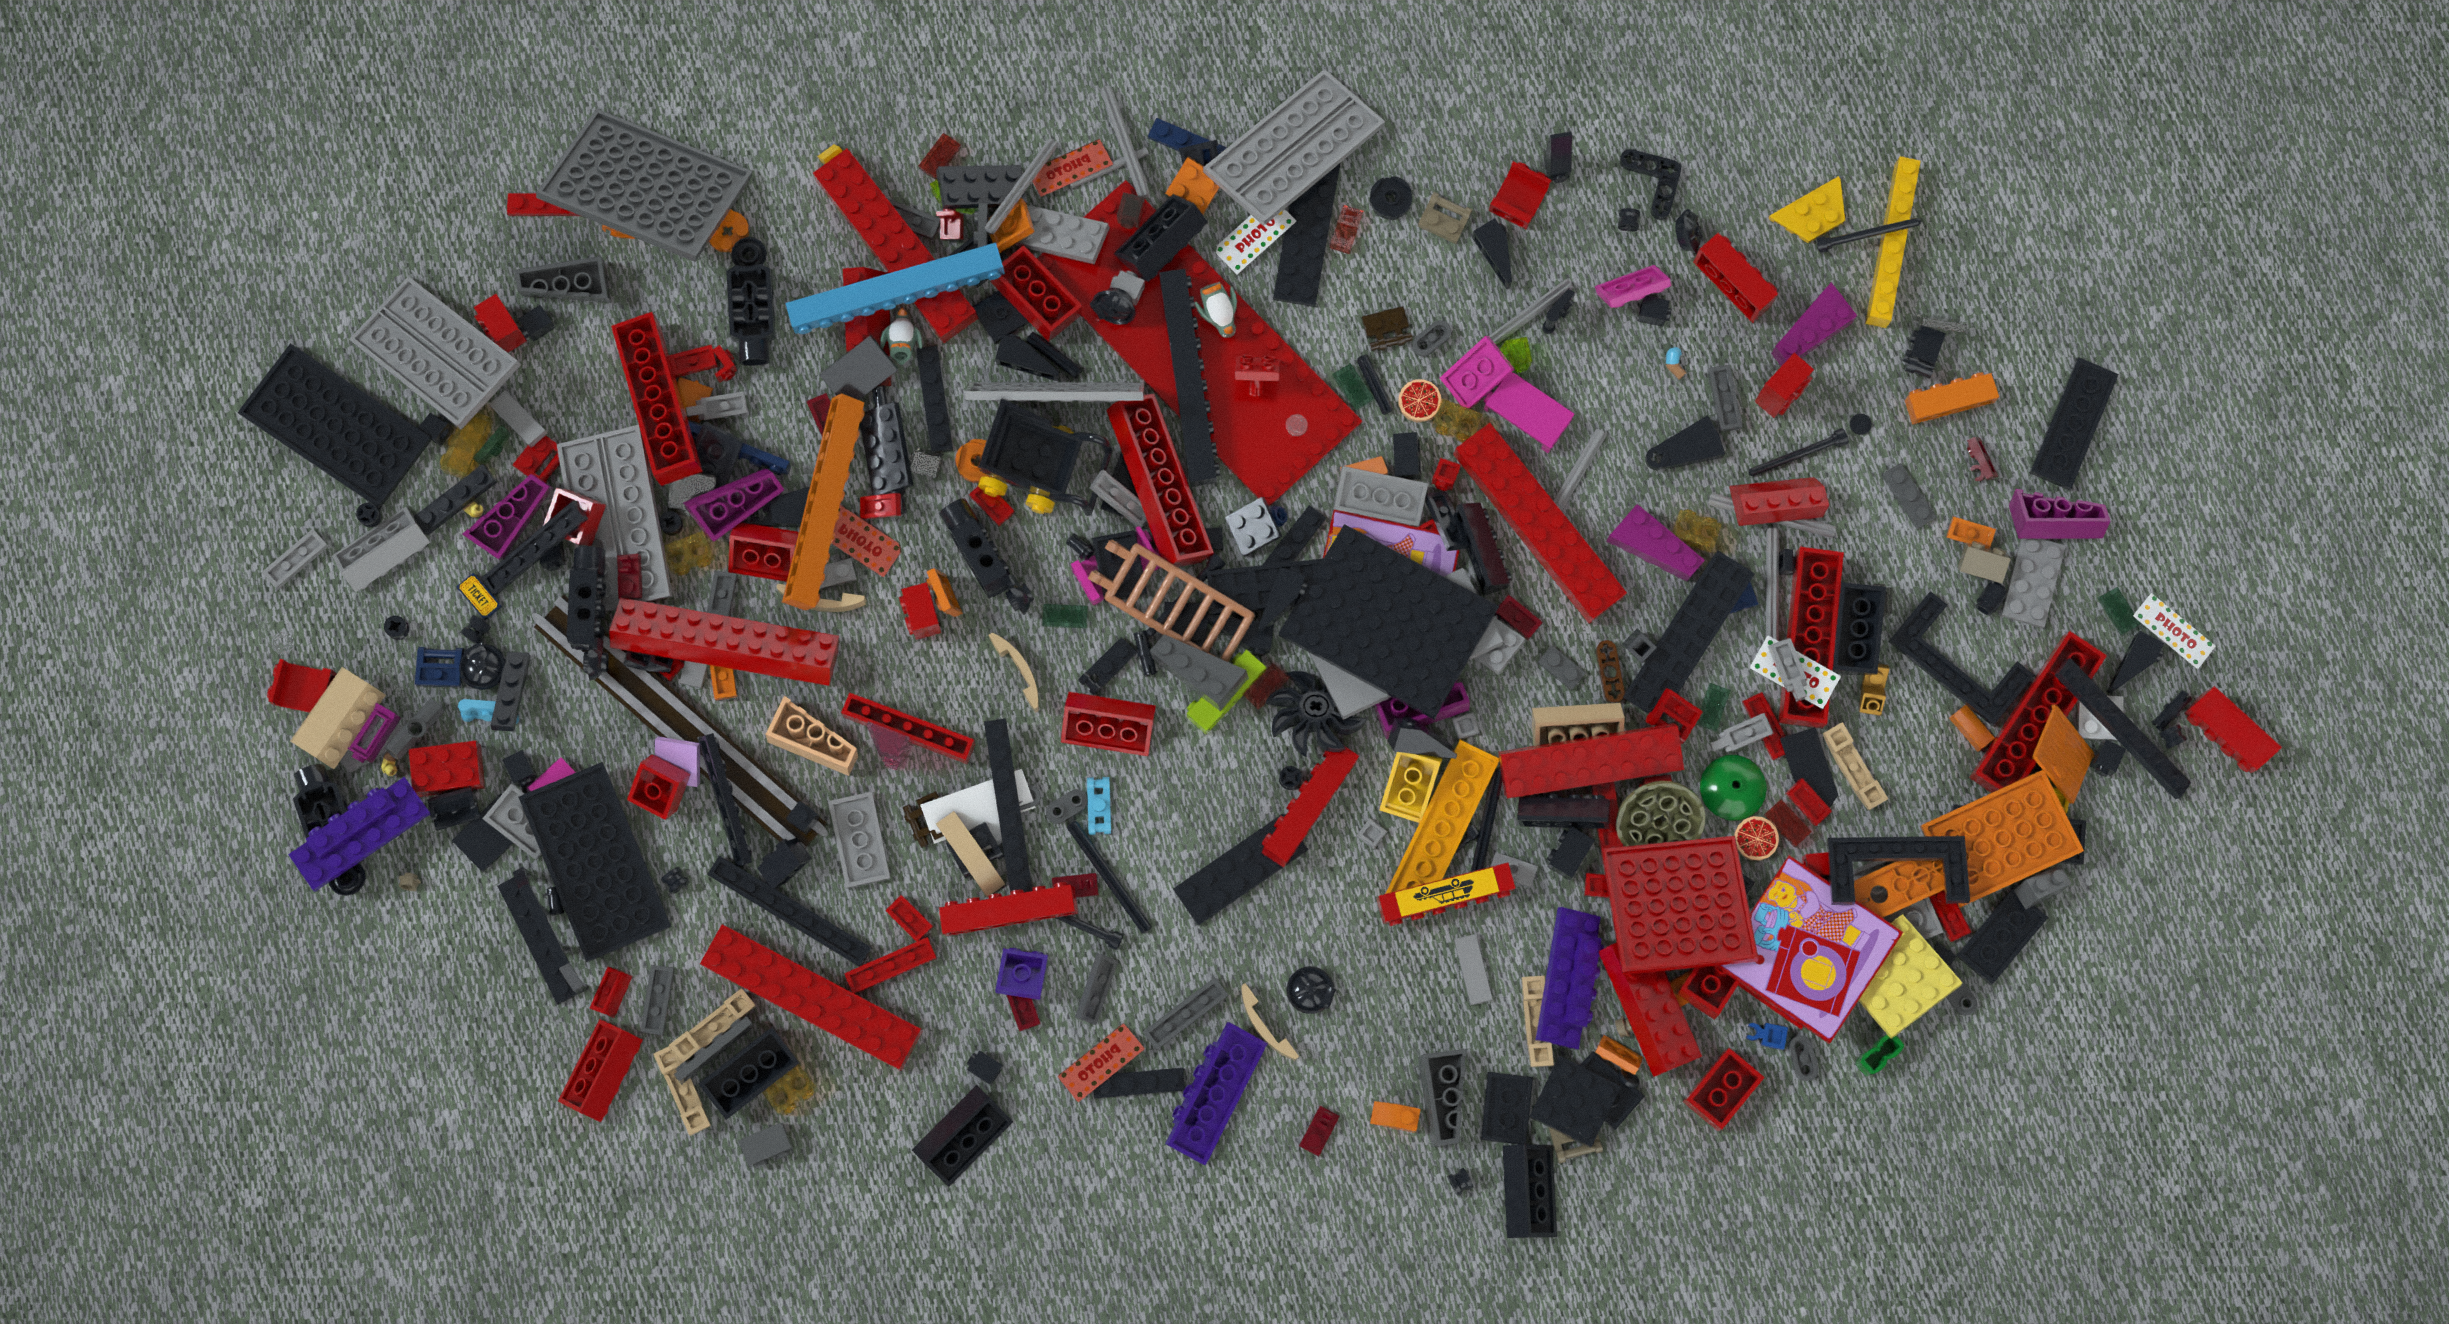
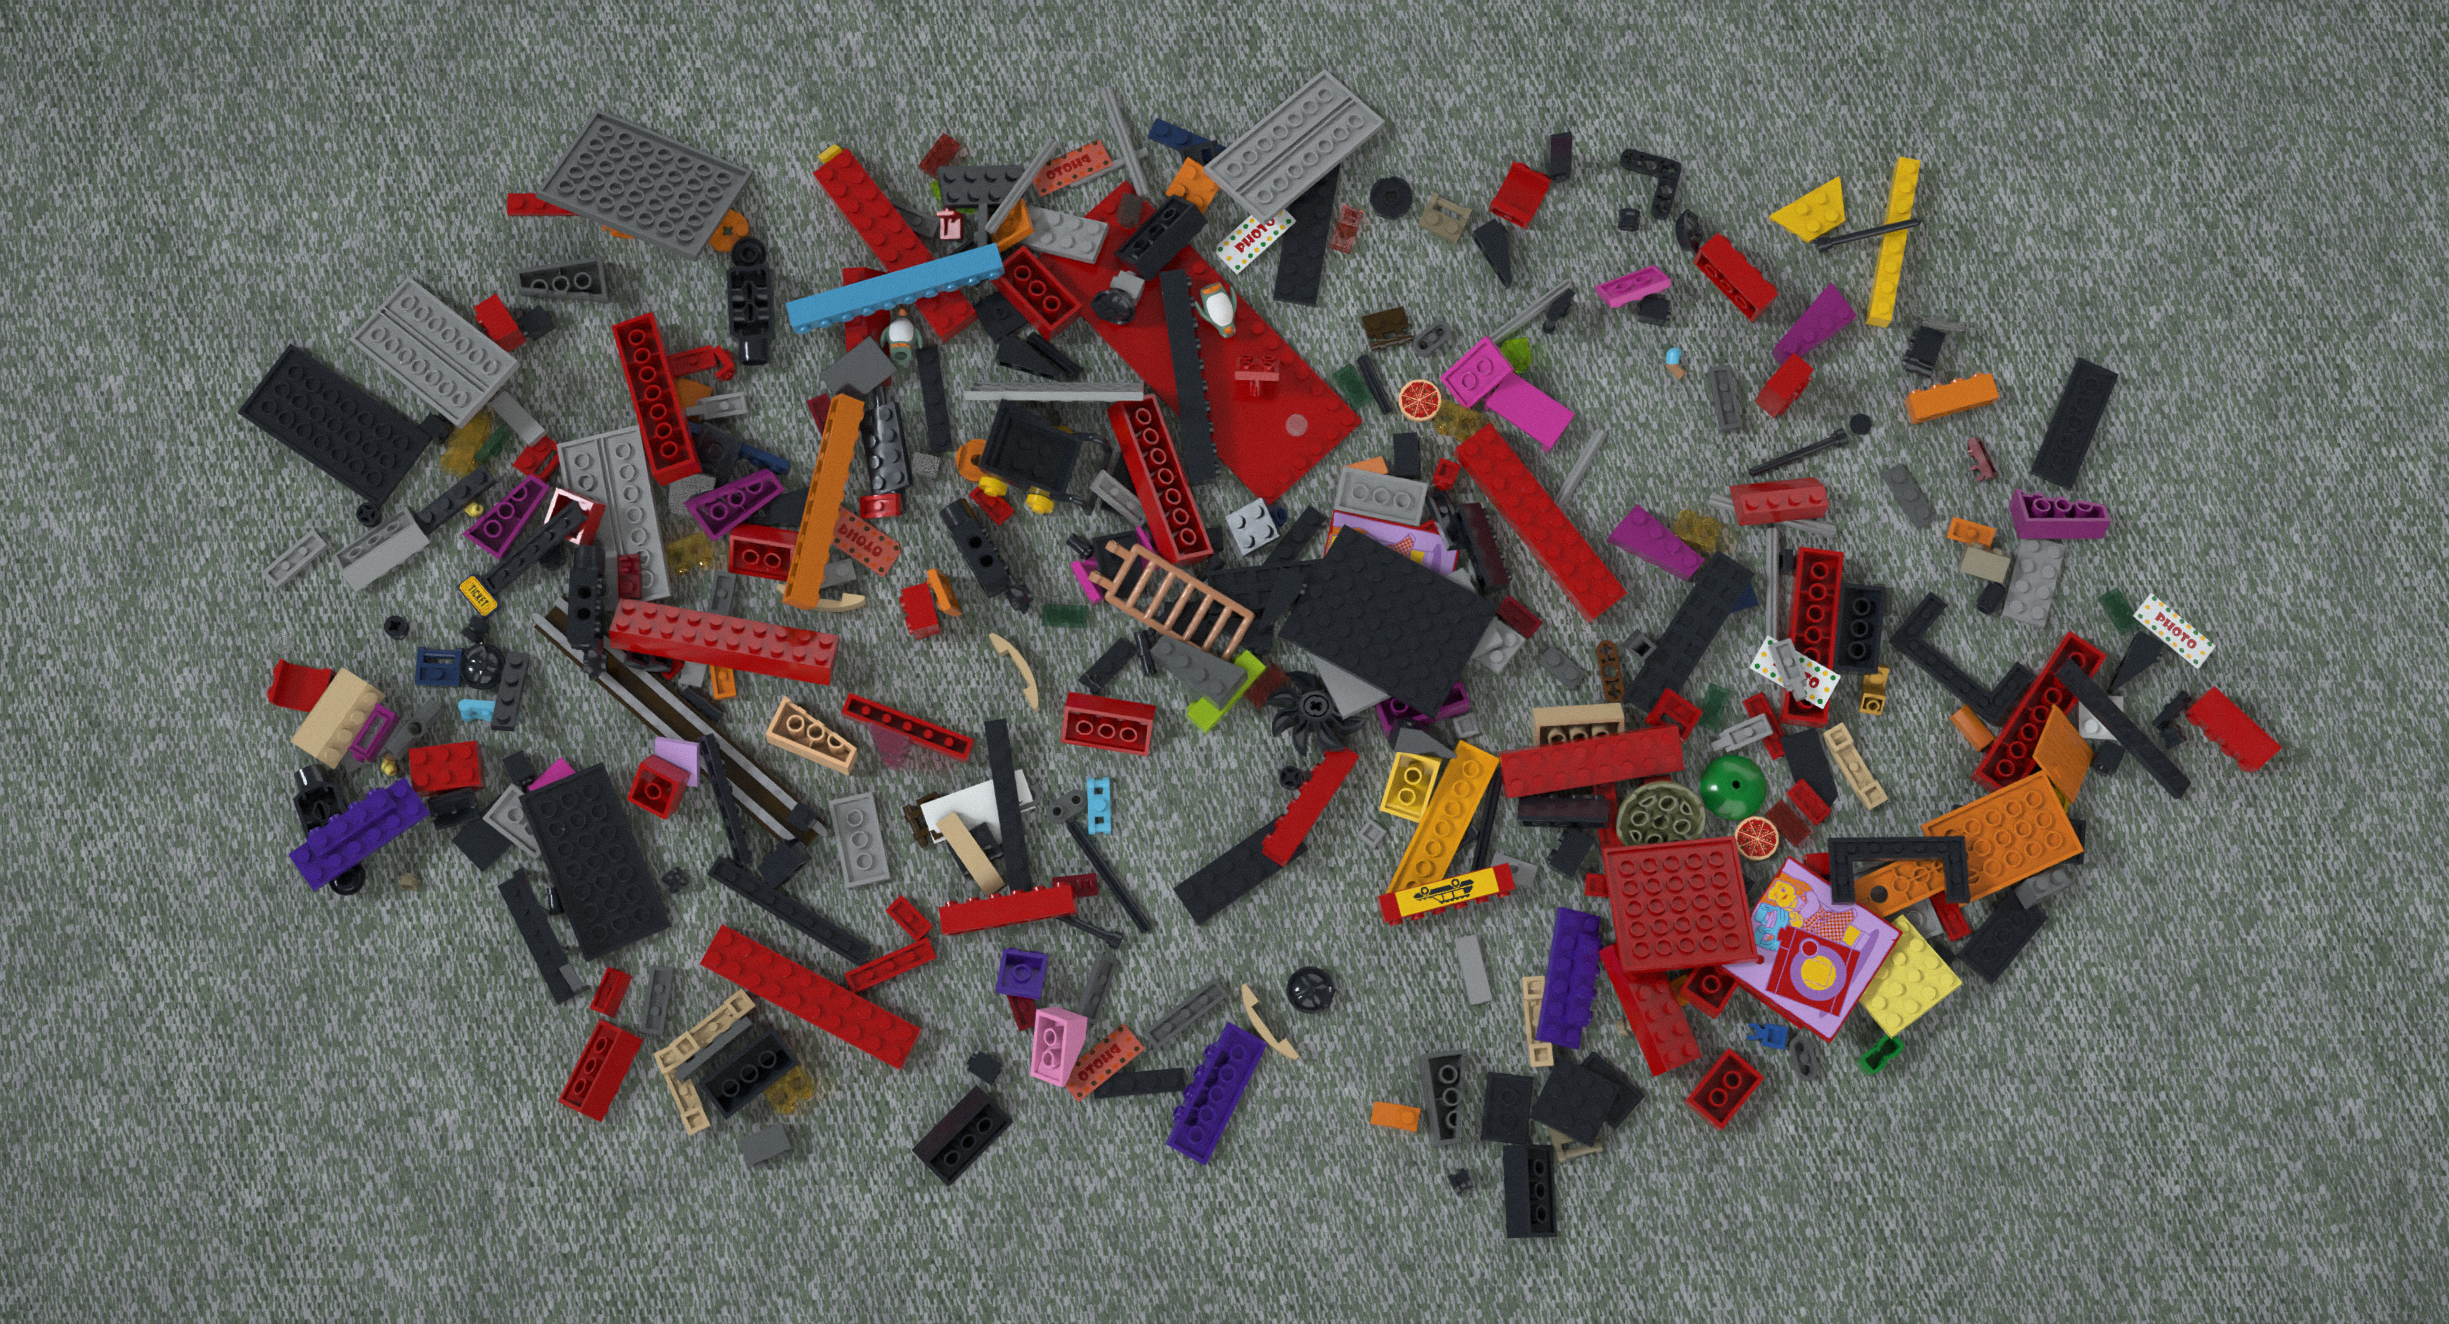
(674, 527): black wheel -> none
(703, 703): none -> black pin
(1056, 1044): none -> bright pink slope
(1319, 1131): dark red plate -> none
(1619, 1054): orange plate -> none
(1629, 1079): black piece -> none
(1690, 446): black piece -> none
(1959, 995): dark grey plate -> none

